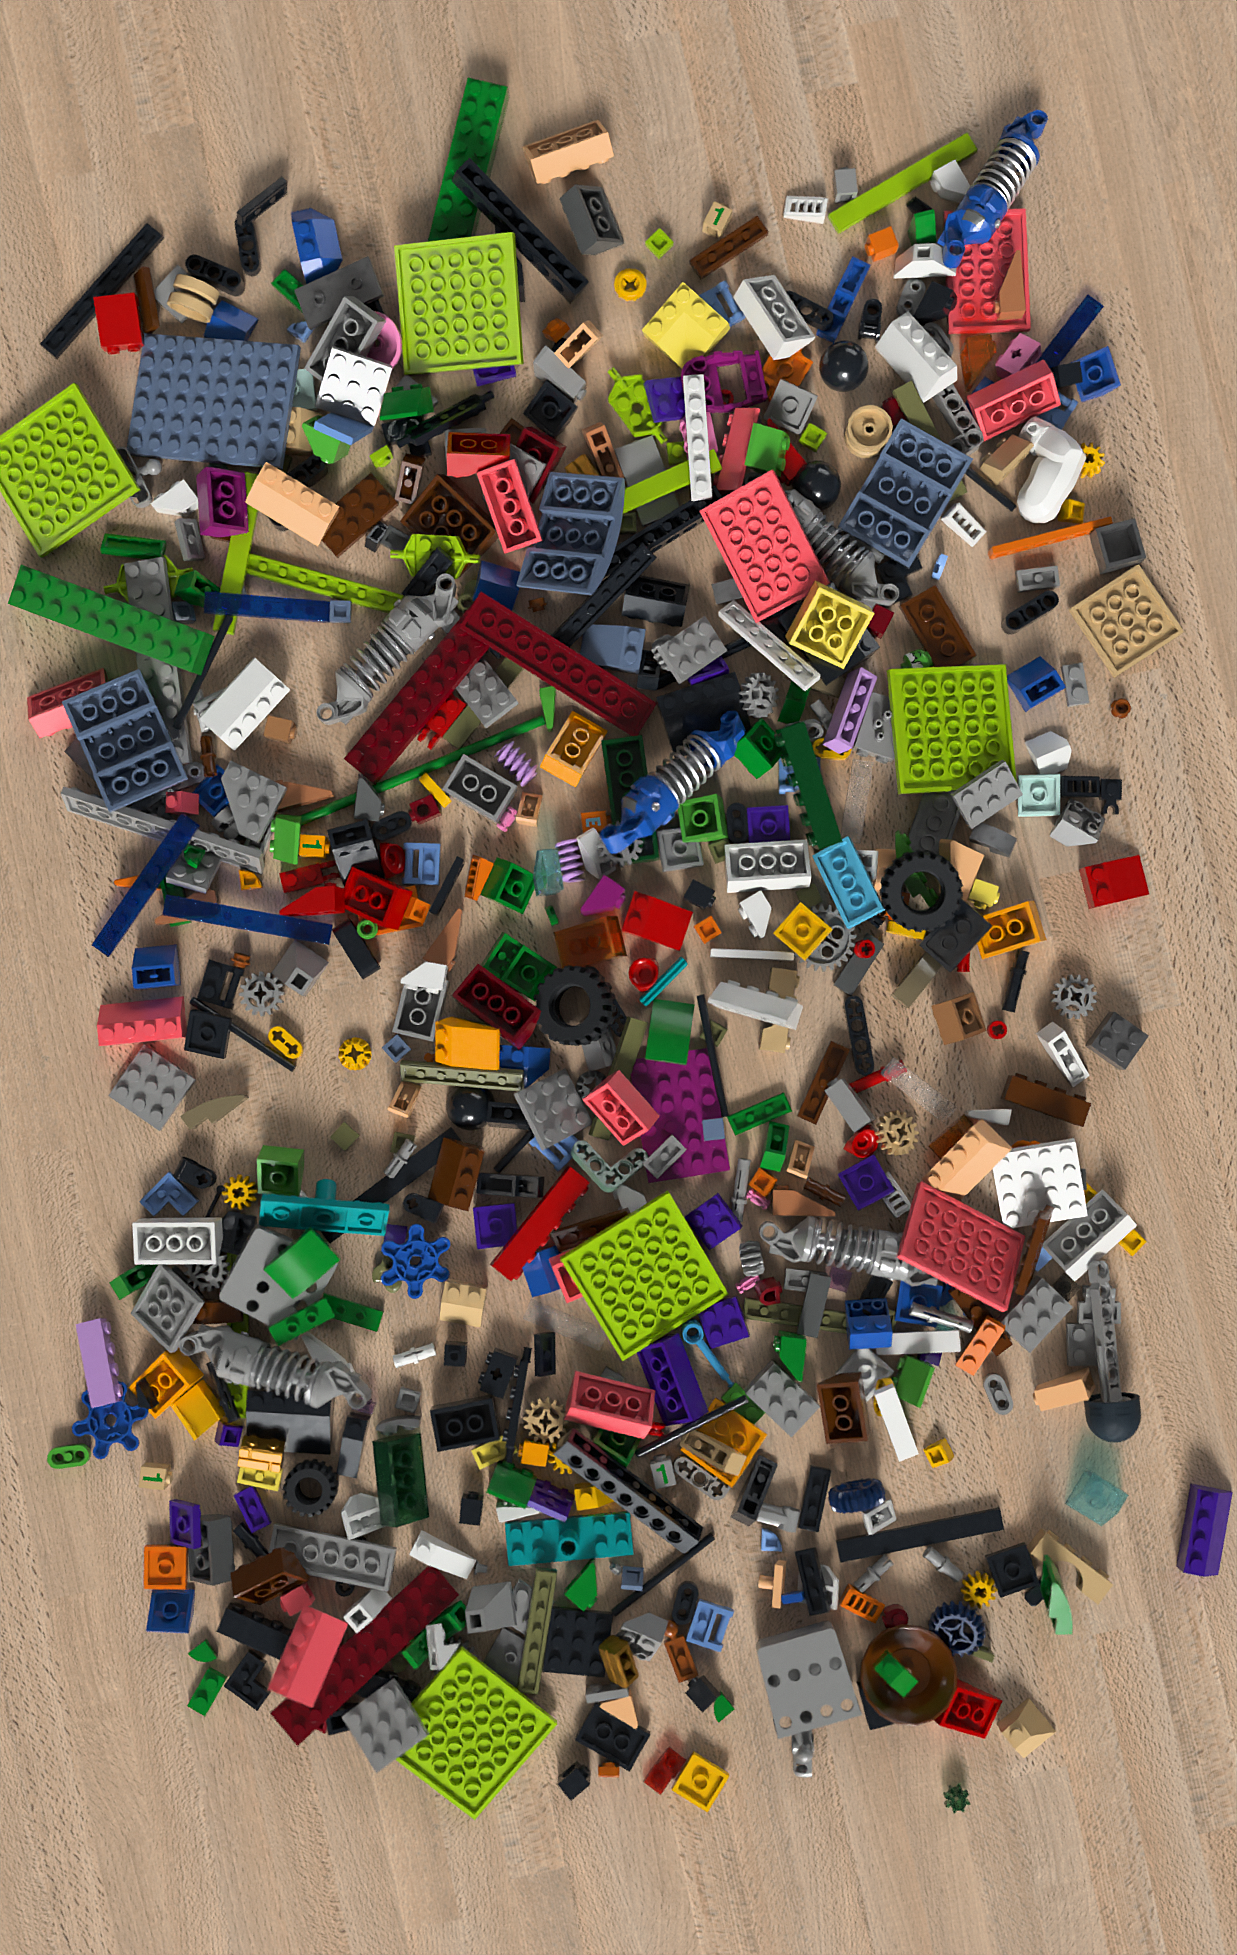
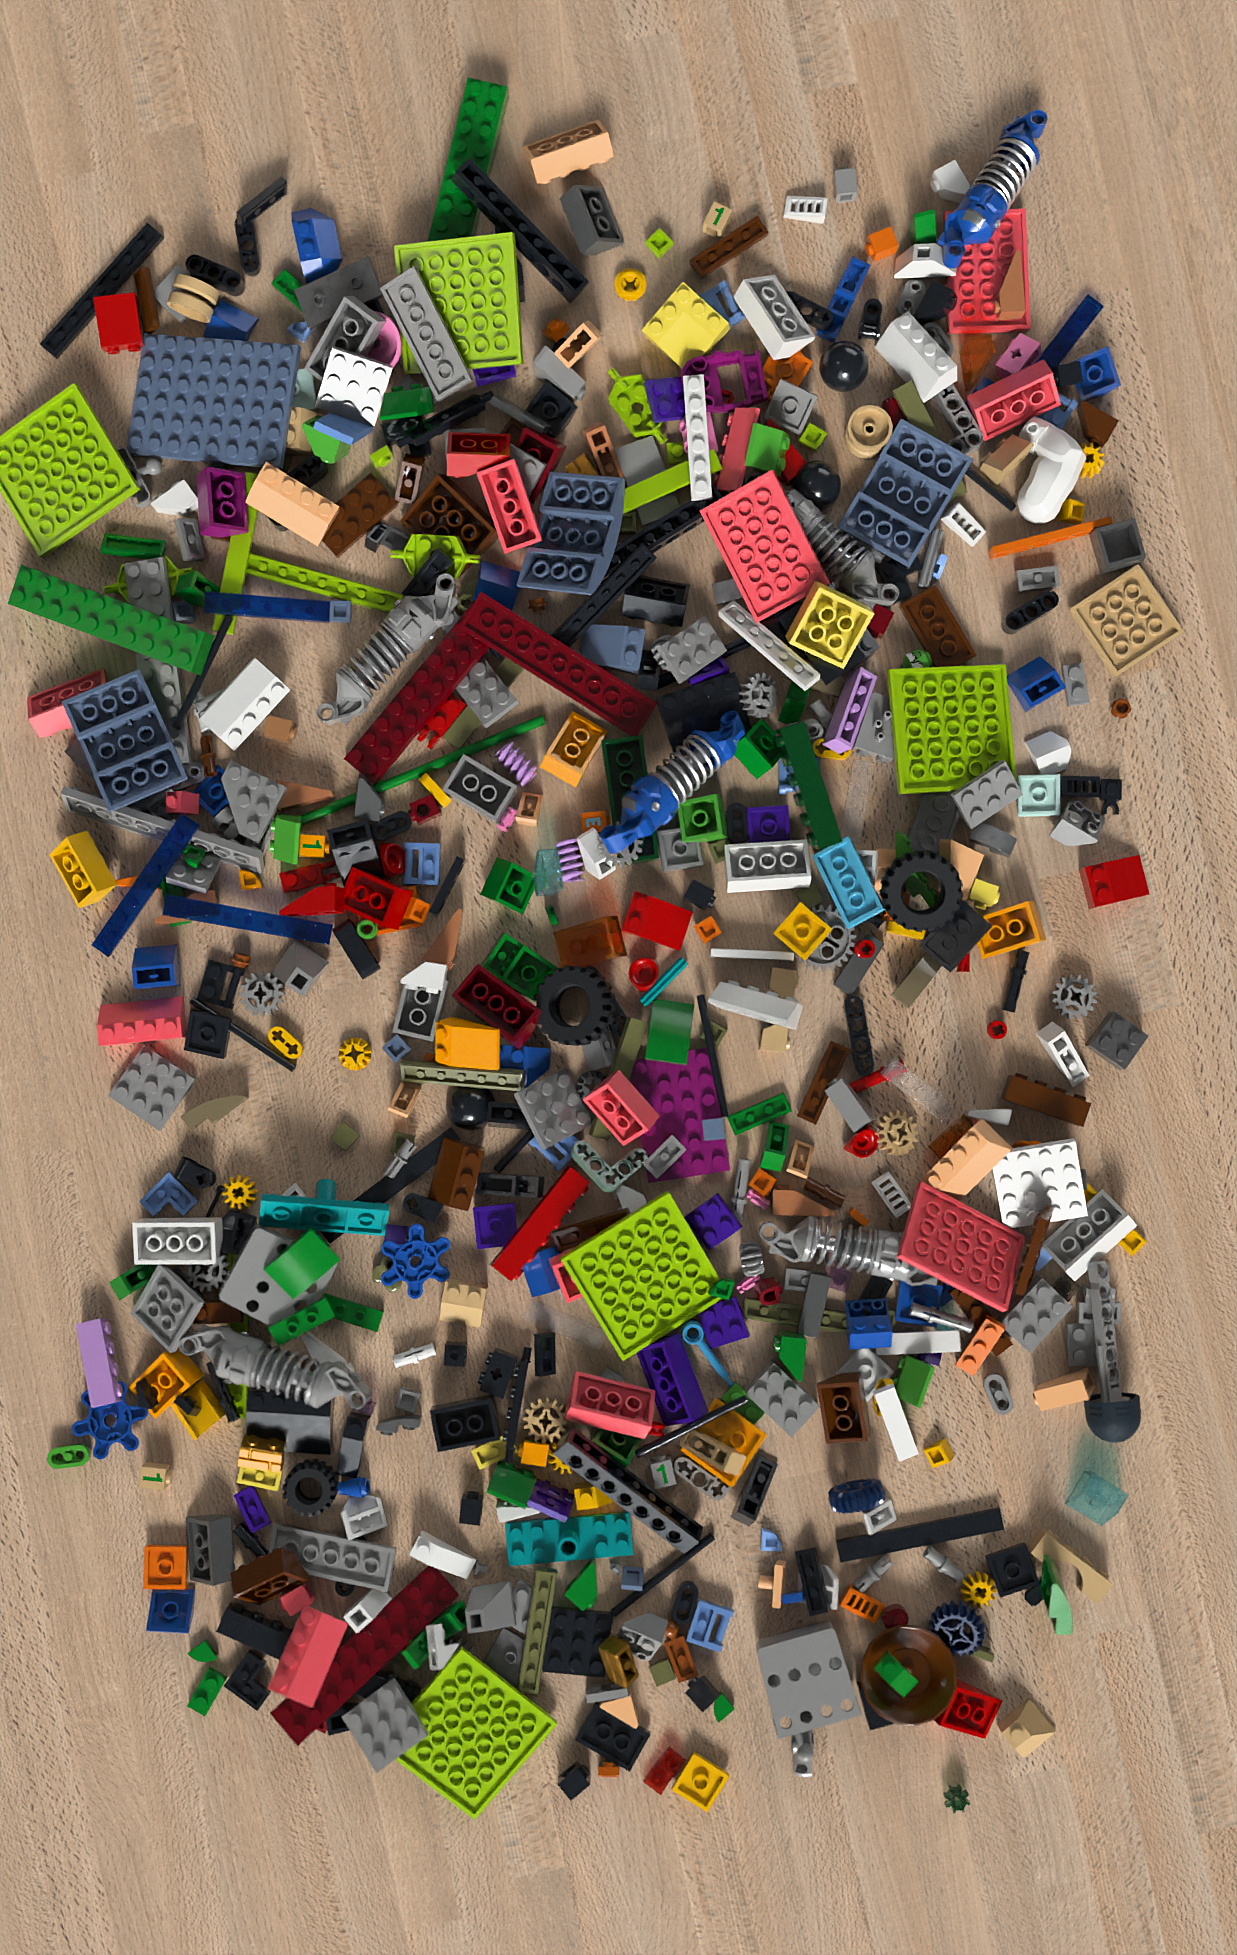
(83, 869): none -> yellow brick
(185, 1523): dark purple plate -> none
(188, 1405): none -> black plate
(228, 1434): dark purple slope -> none
(280, 1170): bright green slope -> none
(355, 1487): none -> blue cone
(400, 1479): clear green slope -> none
(426, 333): none -> light grey plate
(478, 874): orange slope -> none
(520, 414): none -> dark grey tile
(547, 698): bright green slope -> none
(604, 898): magenta slope -> none
(662, 1672): none -> olive tile
(722, 1288): none -> green tile
(757, 912): white slope -> none
(784, 1517): light grey piece -> none
(814, 1498): black tile -> none
(858, 1216): none -> orange tile
(866, 1182): dark purple plate -> none
(900, 184): lime tile -> none
(917, 206): black piece -> none
(930, 559): none -> light grey axle
(958, 1018): medium nougat slope -> none
(1095, 424): none -> reddish brown slope
(1204, 1530): dark purple slope -> none

